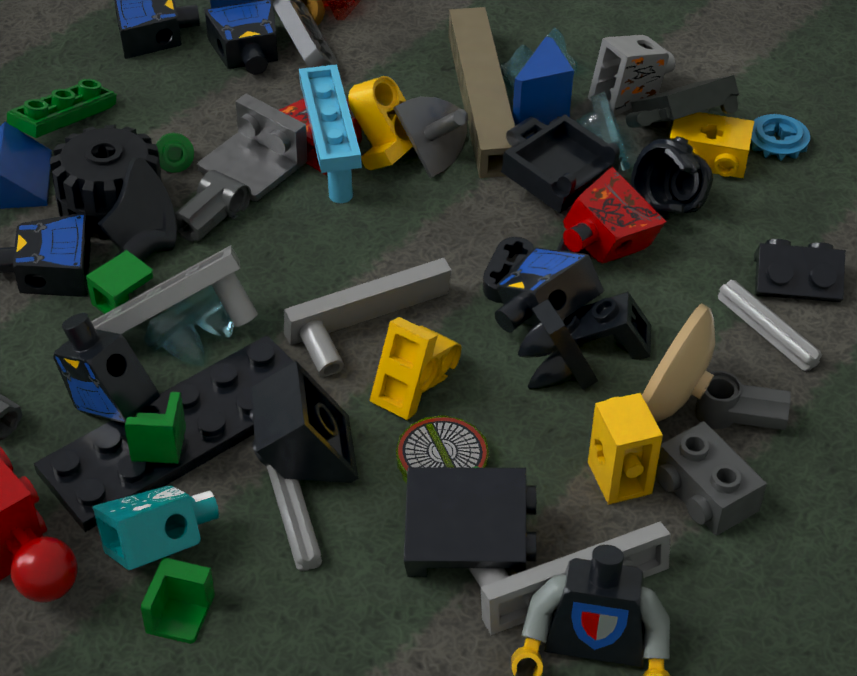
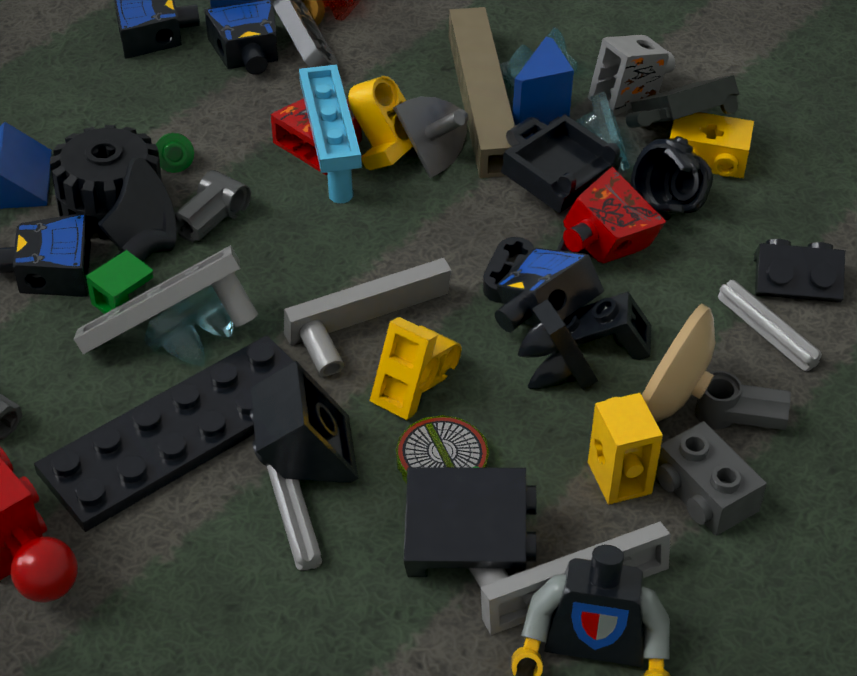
(61, 108): green tile -> none
(102, 372): black torso -> none
(152, 524): teal torso -> none
(157, 436): green panel -> none
(177, 600): green panel -> none
(263, 149): flat silver bracket -> none
(793, 136): dark azure gear -> none

